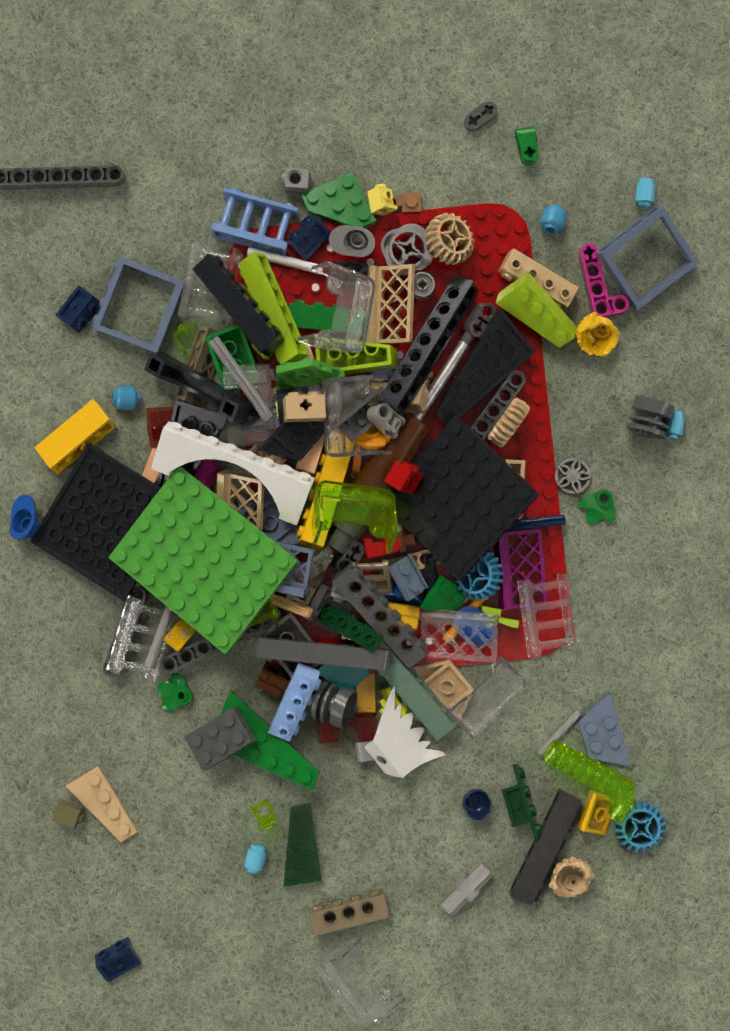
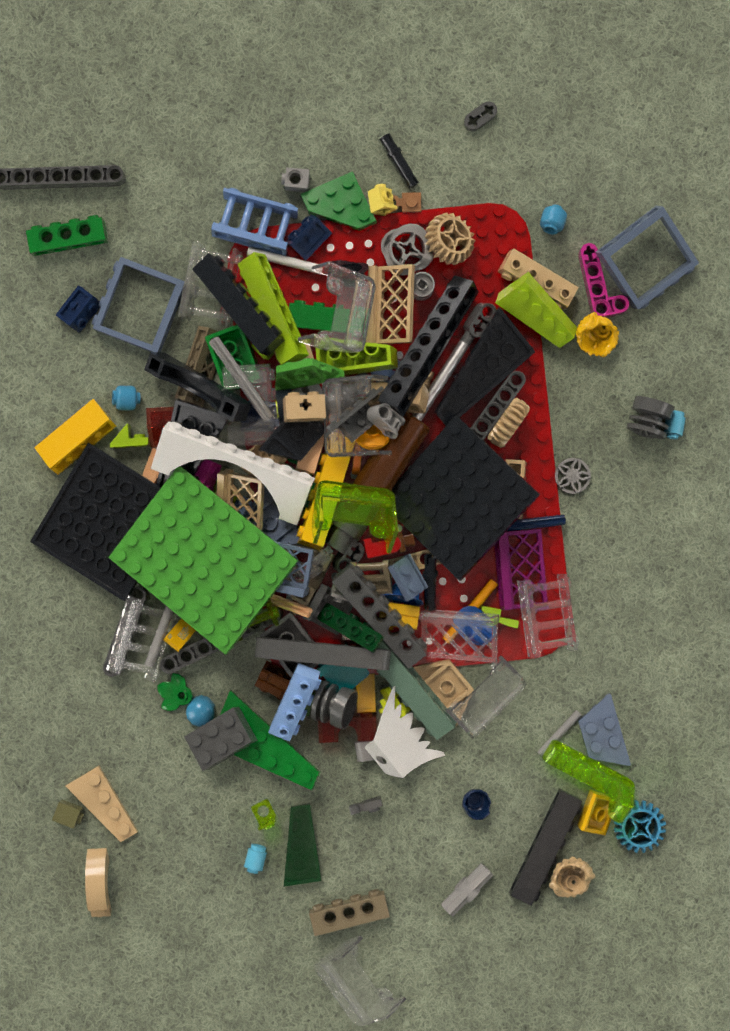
(23, 518): blue piece -> none
(37, 234): none -> green brick
(97, 882): none -> tan arch
(117, 959): dark blue bracket -> none
(124, 439): none -> lime slope
(182, 329): clear neon green bracket -> none
(200, 710): none -> dark azure hair
(352, 241): light grey piece -> none
(370, 805): none -> dark grey plate
(397, 158): none -> black pin
(404, 476): red brick -> none
(443, 596): green wing -> none
(472, 587): dark azure gear -> none
(519, 805): dark green bracket -> none
(527, 142): green piece -> none
(596, 509): green plate -> none
(645, 192): medium azure brick -> none

